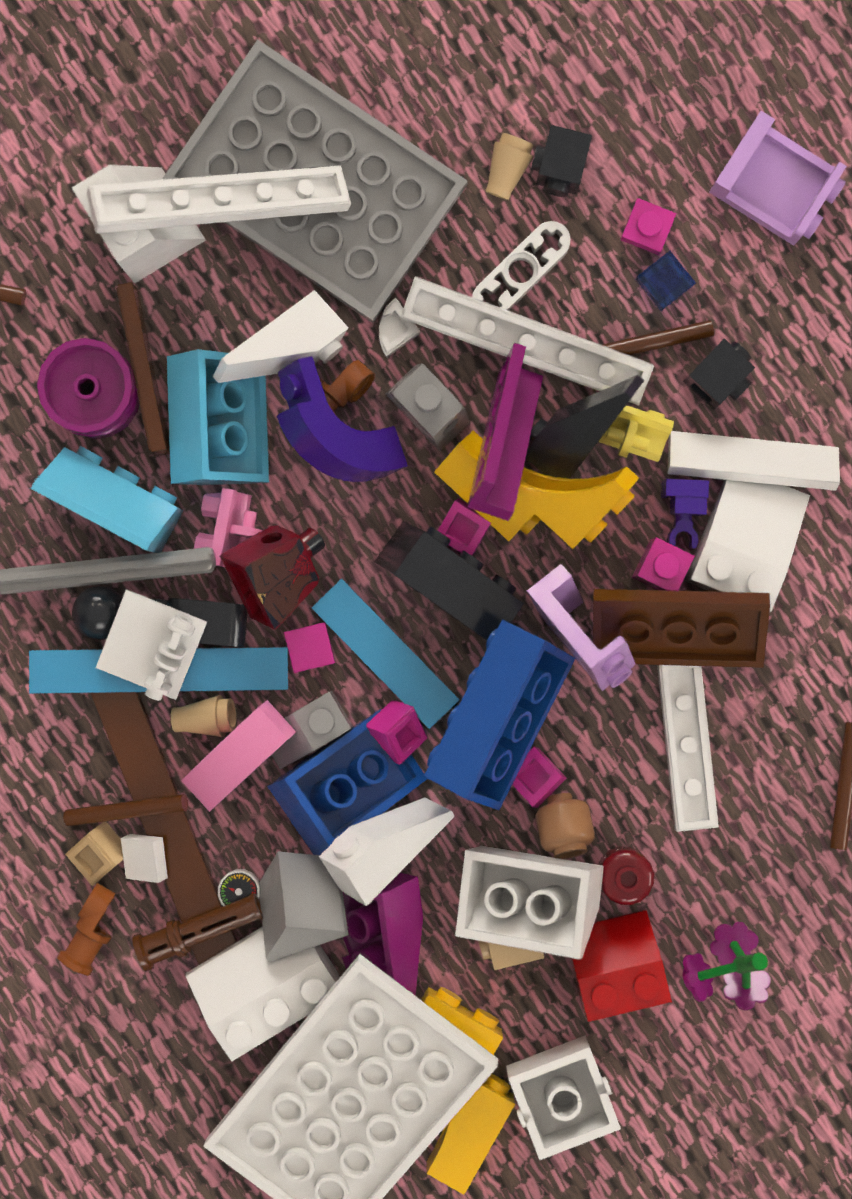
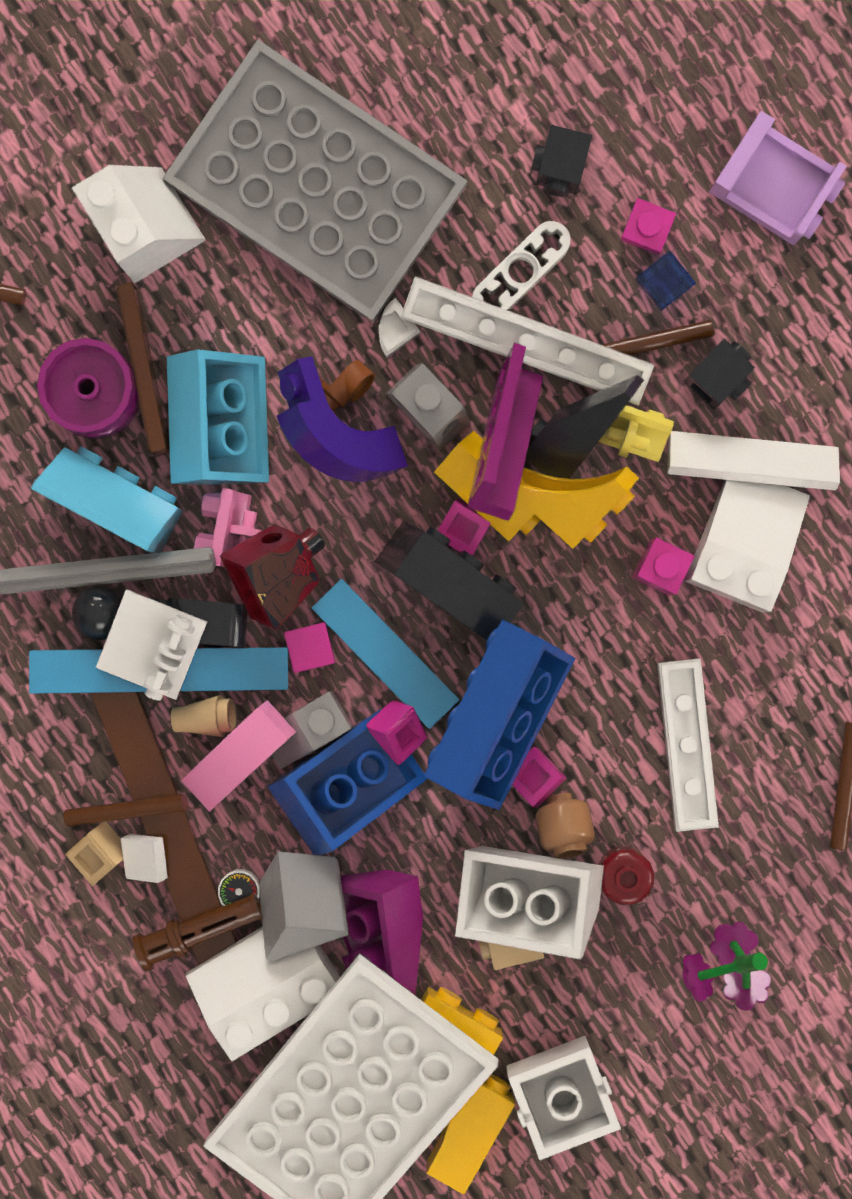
(89, 935): dark orange connector -> none
(217, 198): white tile -> none
(298, 333): white slope -> none
(379, 848): white slope -> none
(508, 164): tan cone -> none
(554, 600): lavender panel -> none
(621, 968): red slope -> none
(684, 626): reddish brown plate -> none
(686, 500): dark purple piece -> none

